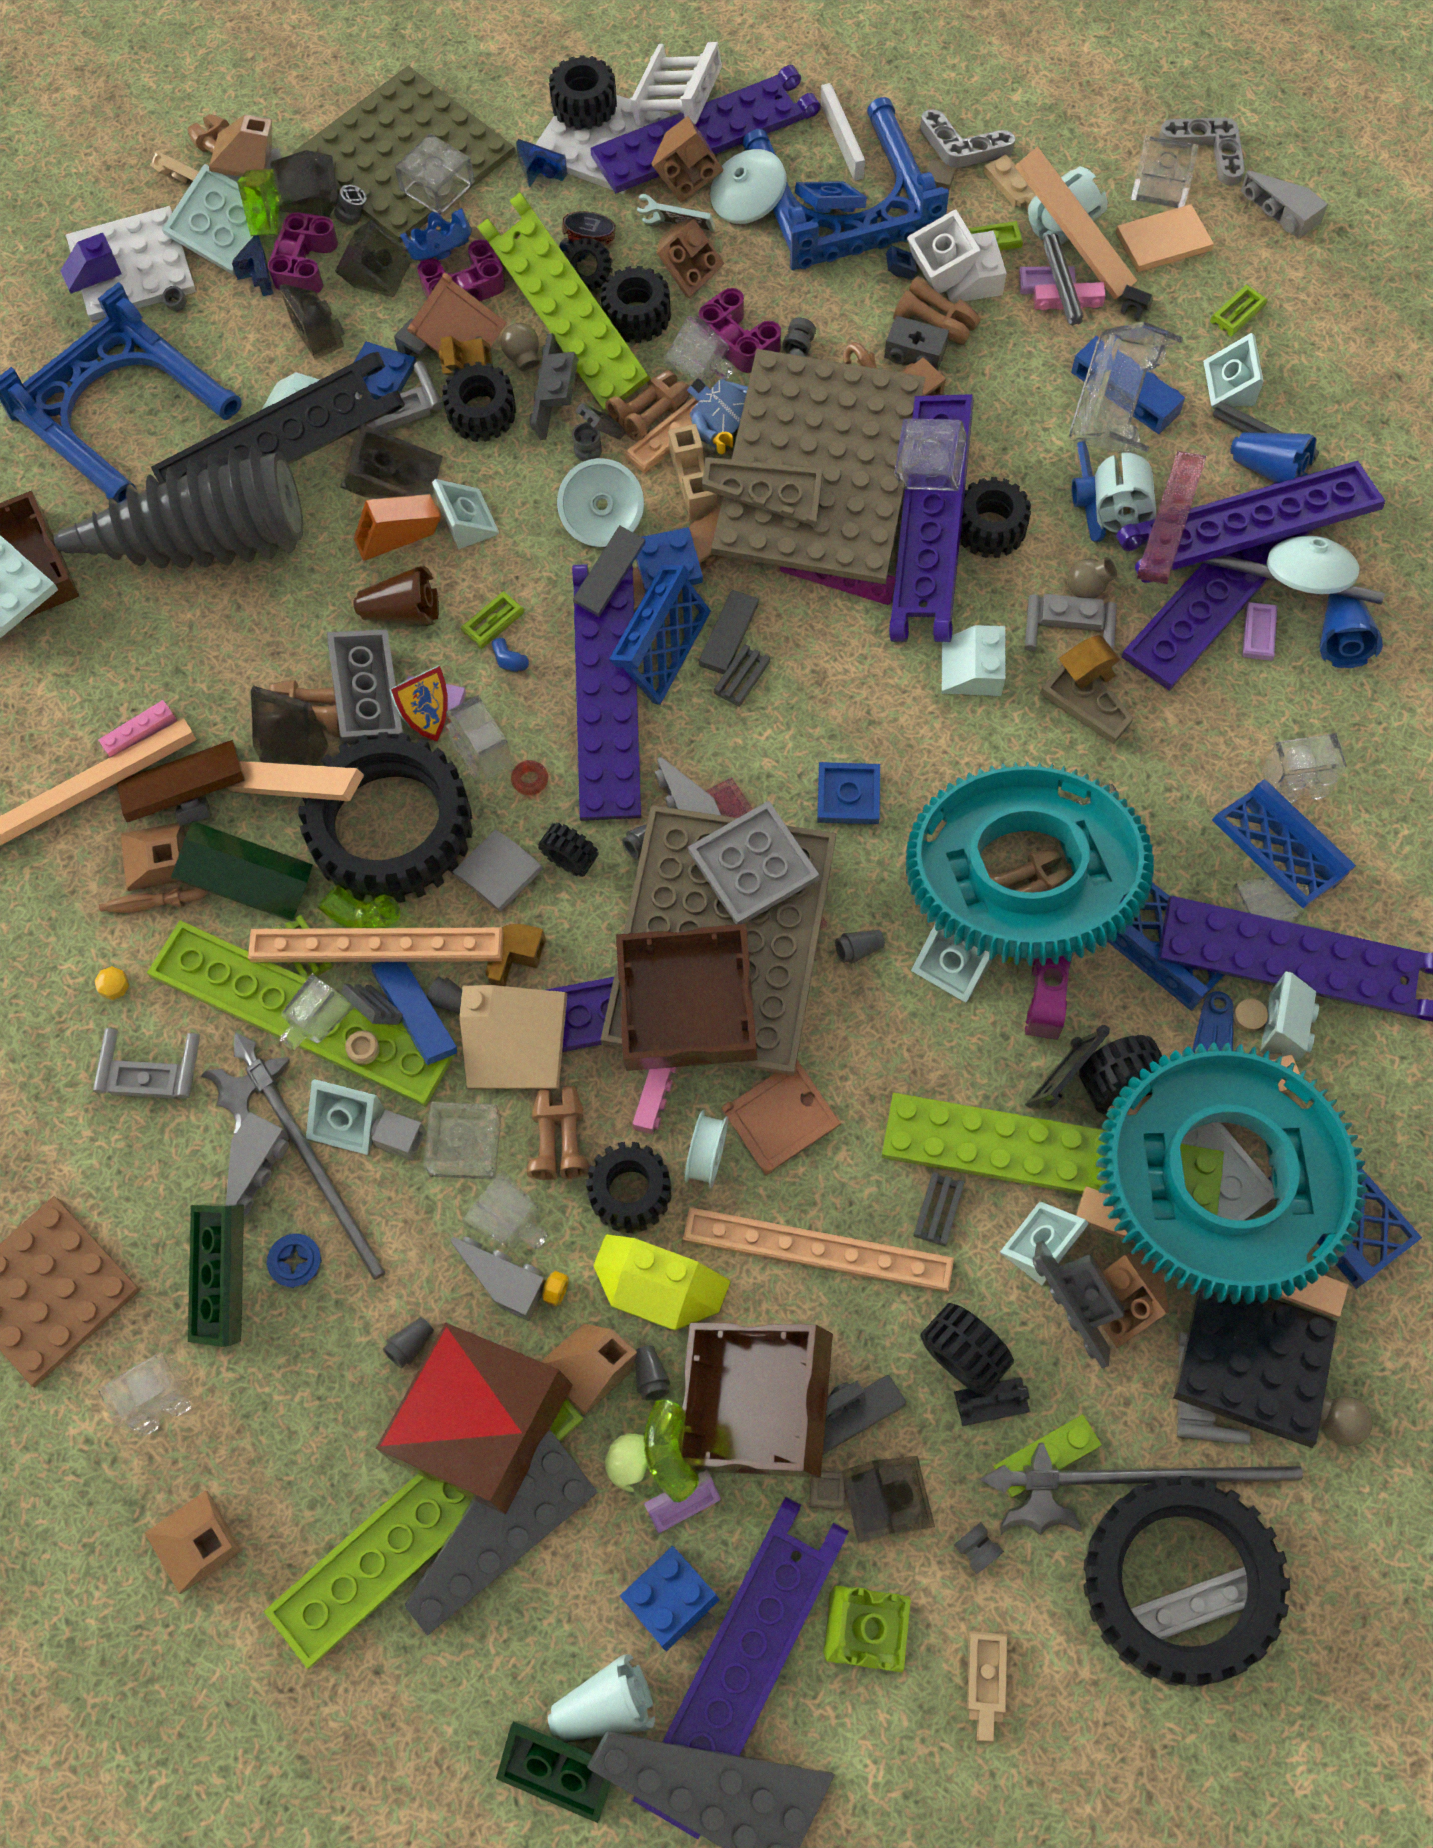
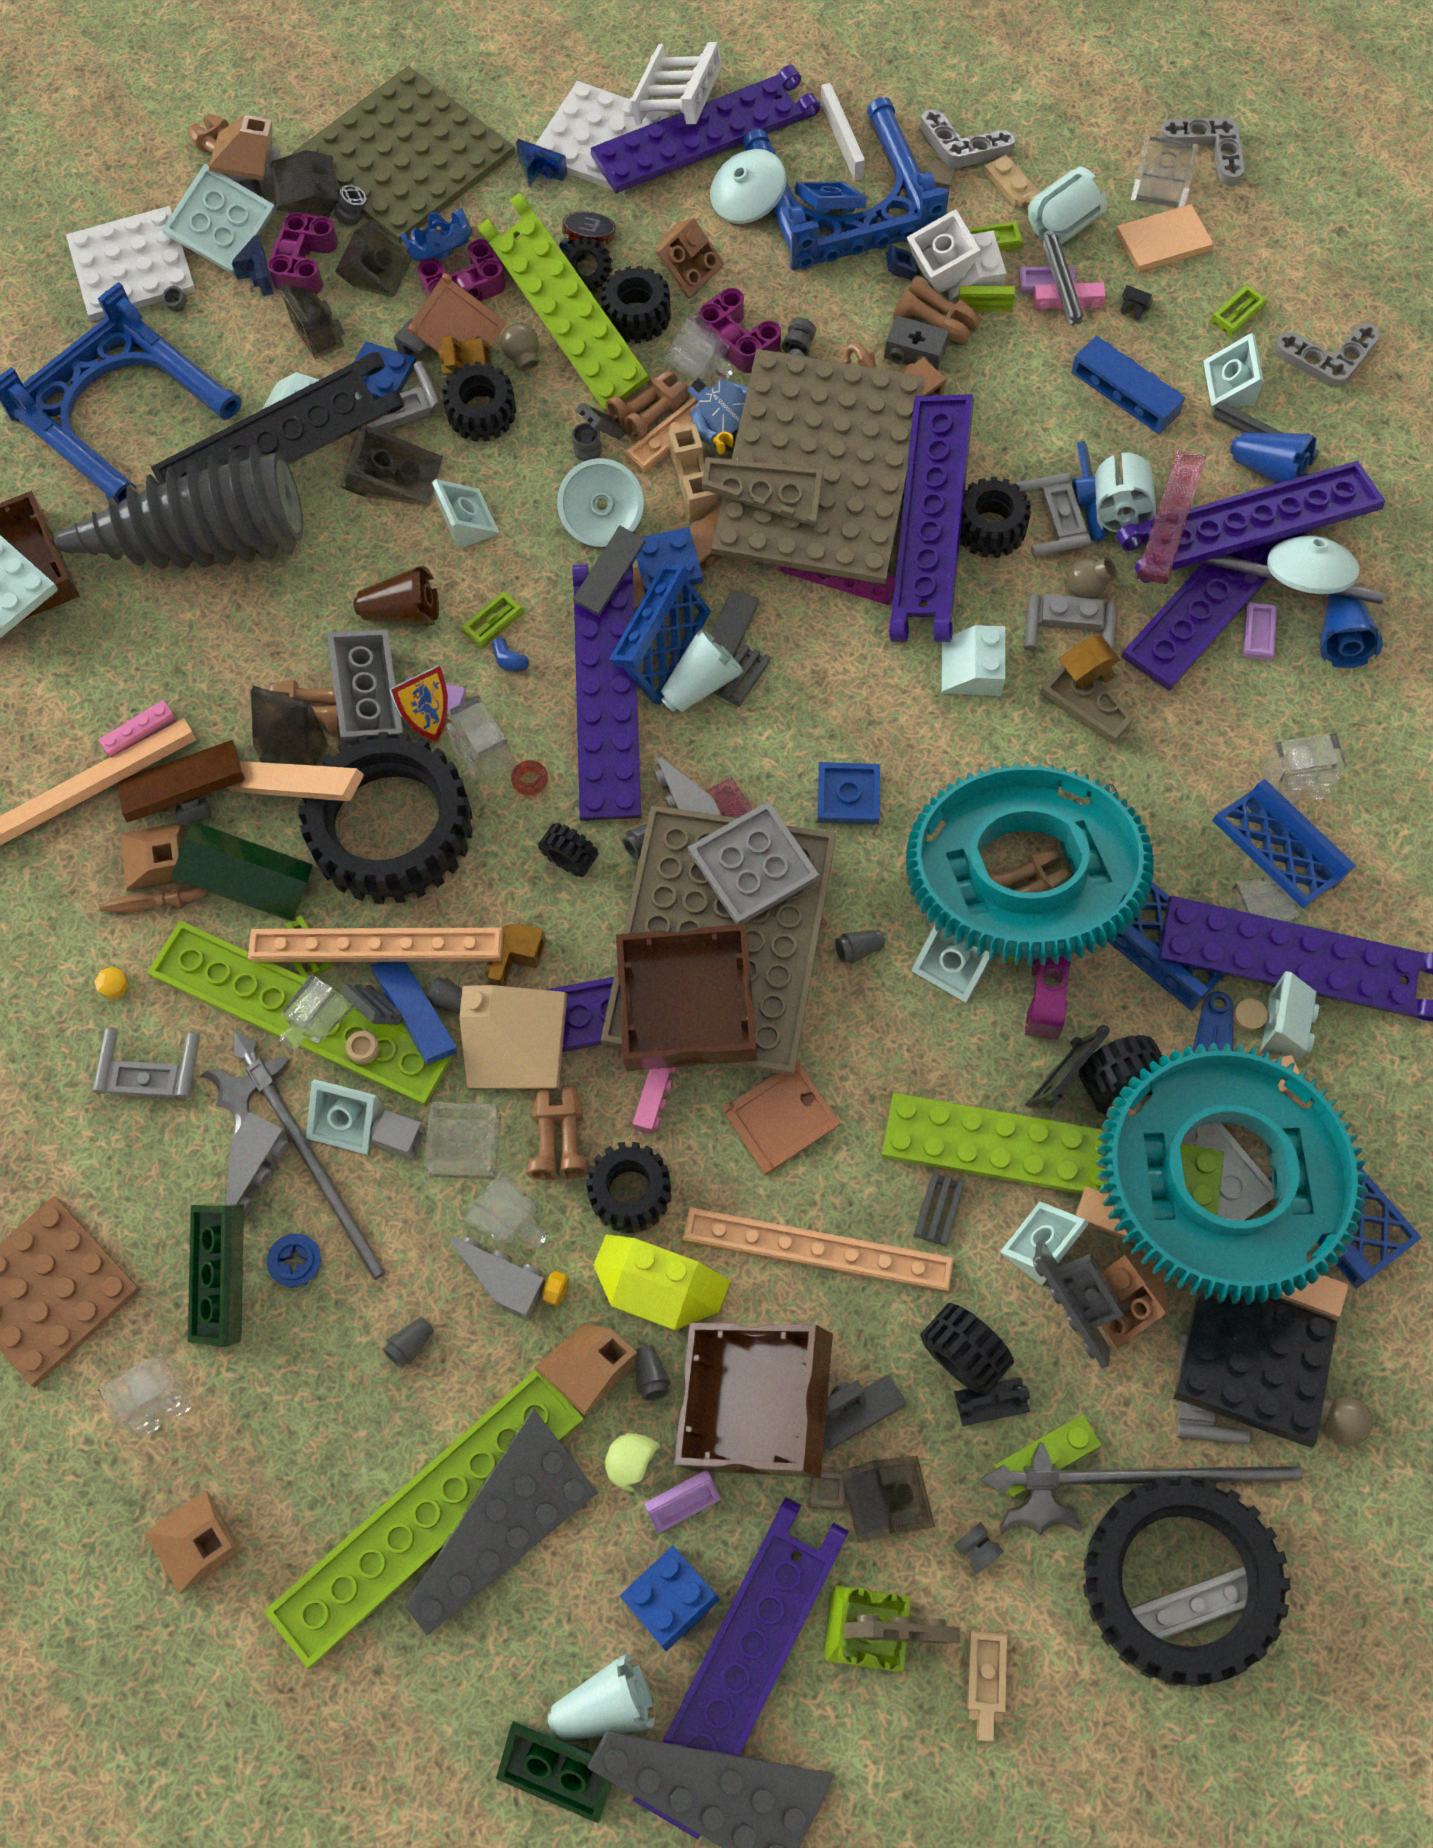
(89, 264): dark purple slope -> none
(166, 165): tan hinge -> none
(260, 201): clear neon green slope -> none
(353, 913): clear neon green cylinder -> none
(395, 523): orange slope -> none
(435, 173): clear brick -> none
(475, 1416): reddish brown tile -> none
(498, 870): light grey slope -> none
(554, 385): dark grey bracket -> none
(583, 92): black tyre -> none
(663, 1451): clear neon green cylinder -> none
(673, 214): light aqua flag -> none
(685, 160): medium nougat slope -> none
(699, 673): none -> light aqua cone
(706, 1149): light aqua wheel -> none
(901, 1629): none -> dark tan wing
(930, 454): clear brick -> none
(988, 297): none -> lime tile
(1062, 512): none -> light grey plate
(1075, 222): light nougat tile -> none
(1115, 385): clear windscreen -> none
(1288, 203): light grey slope -> none
(1335, 362): none -> light grey beam

